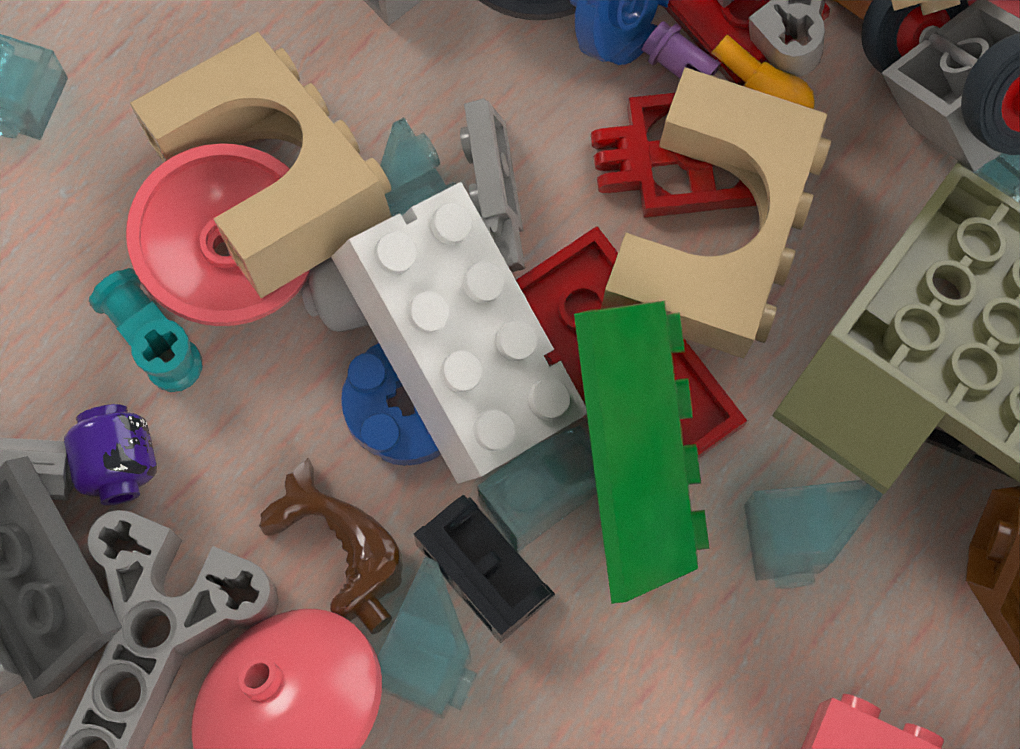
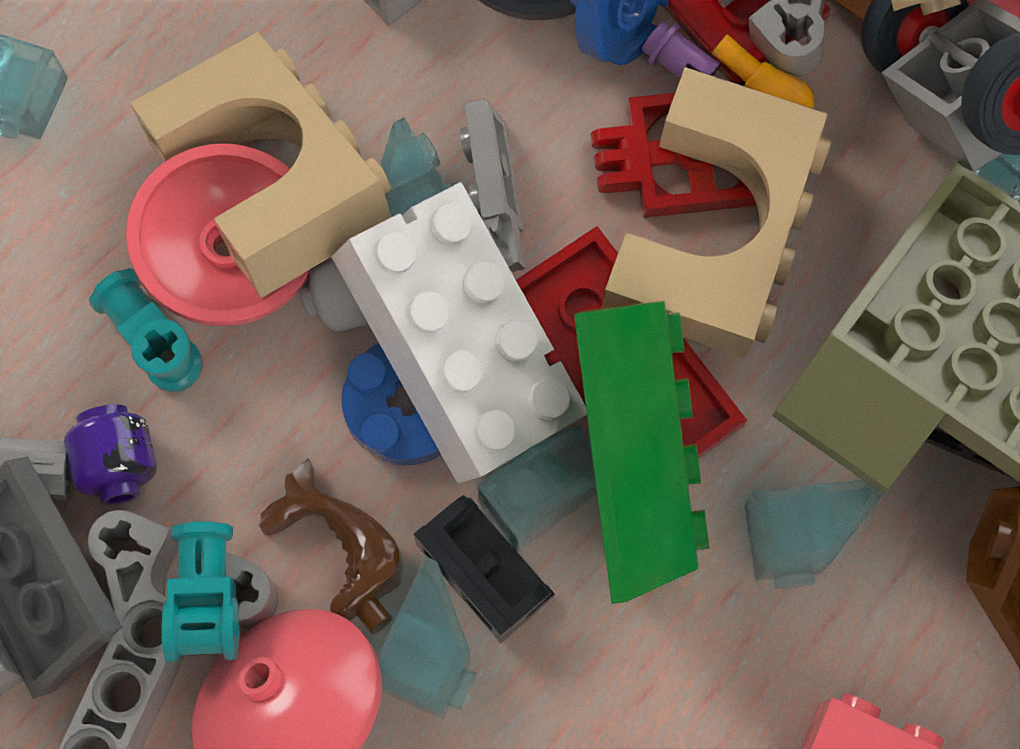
(202, 601): none -> teal connector

